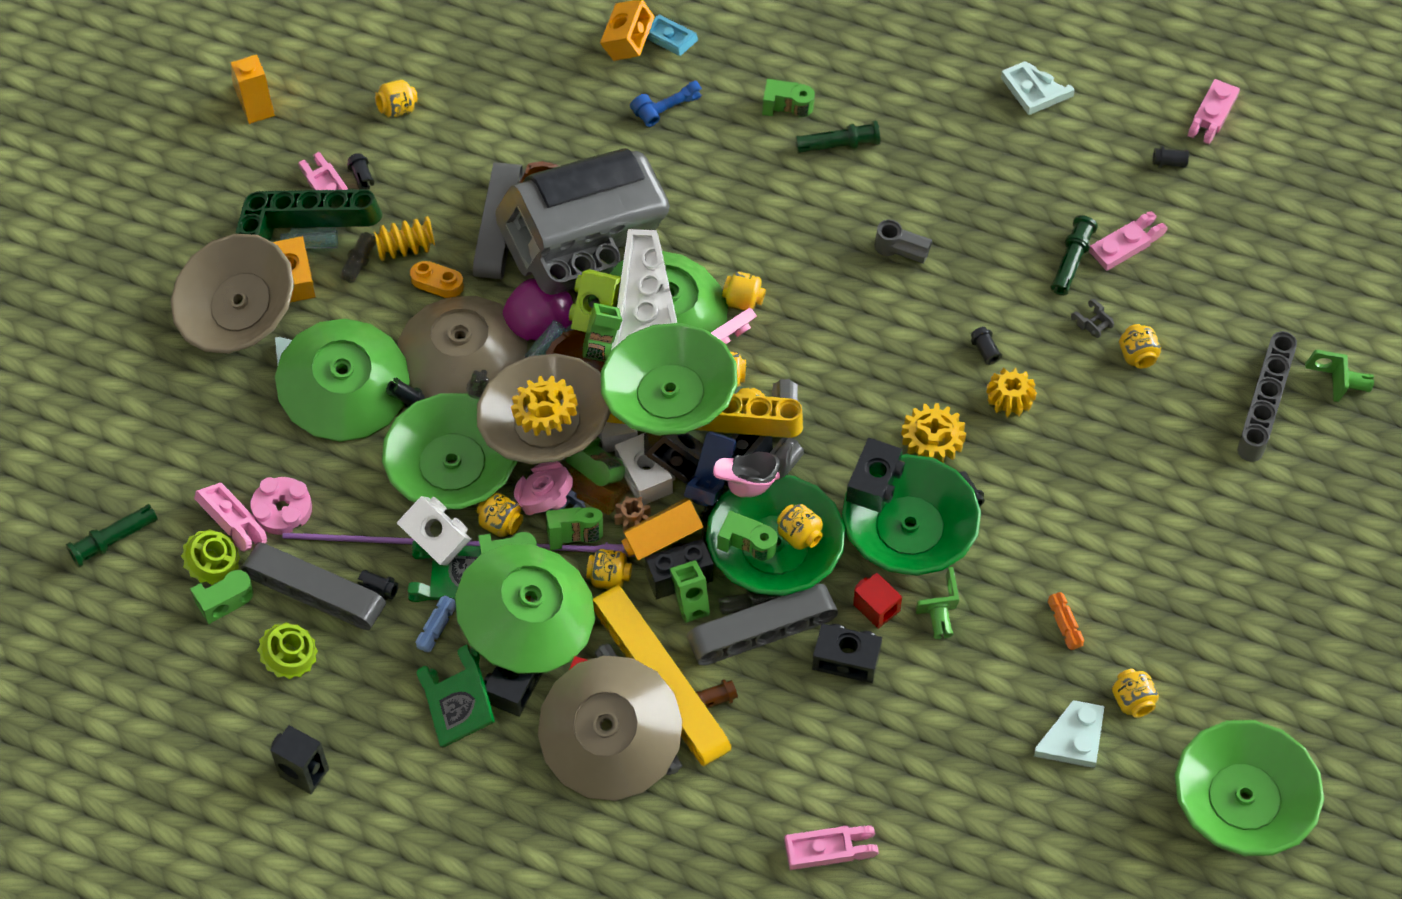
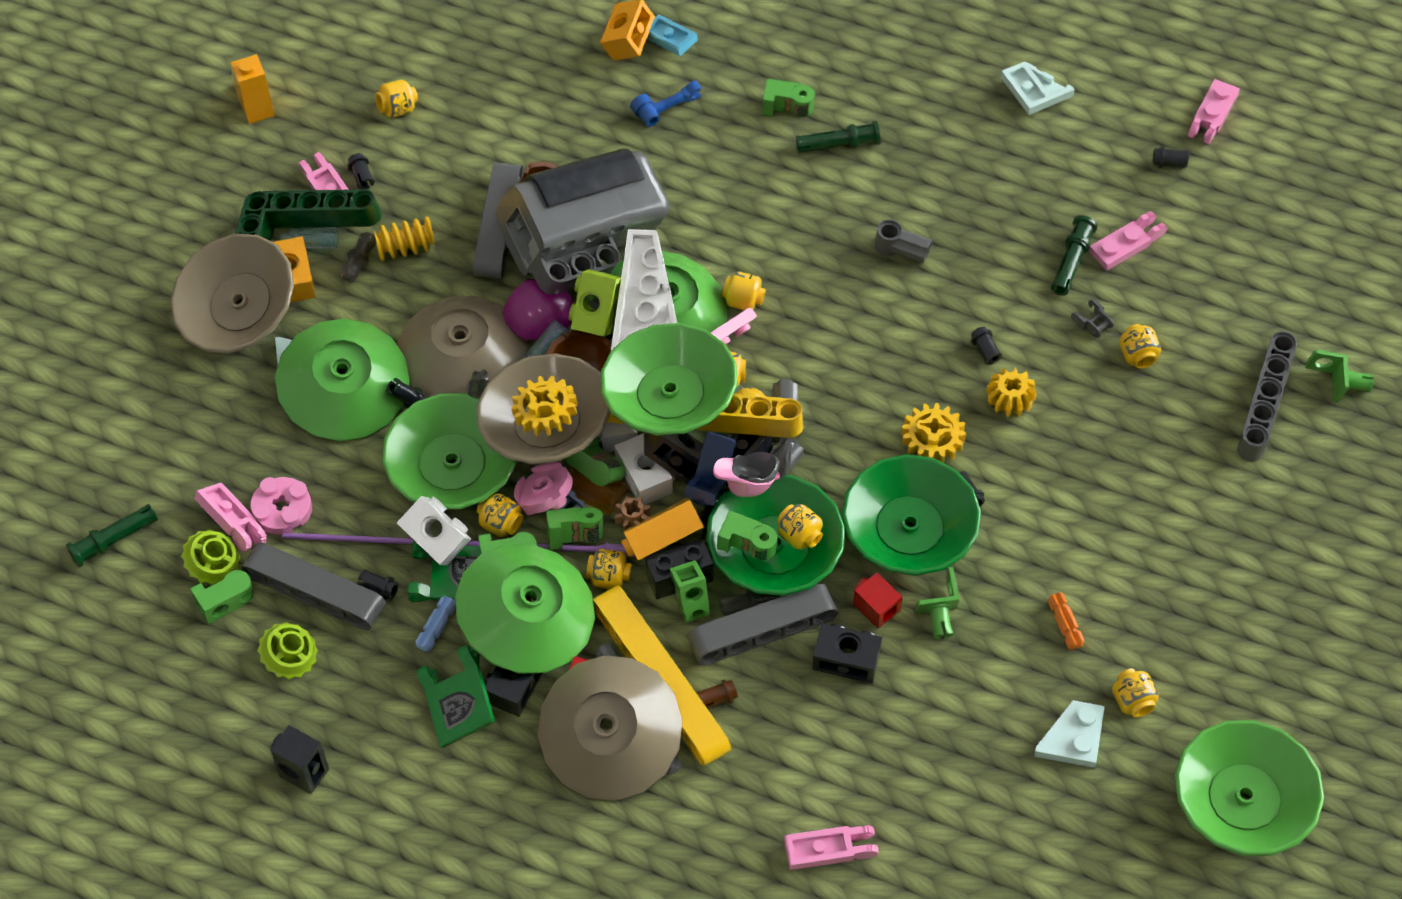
(436, 279): light orange plate -> none
(601, 332): bright green leg -> none
(875, 459): black brick -> none

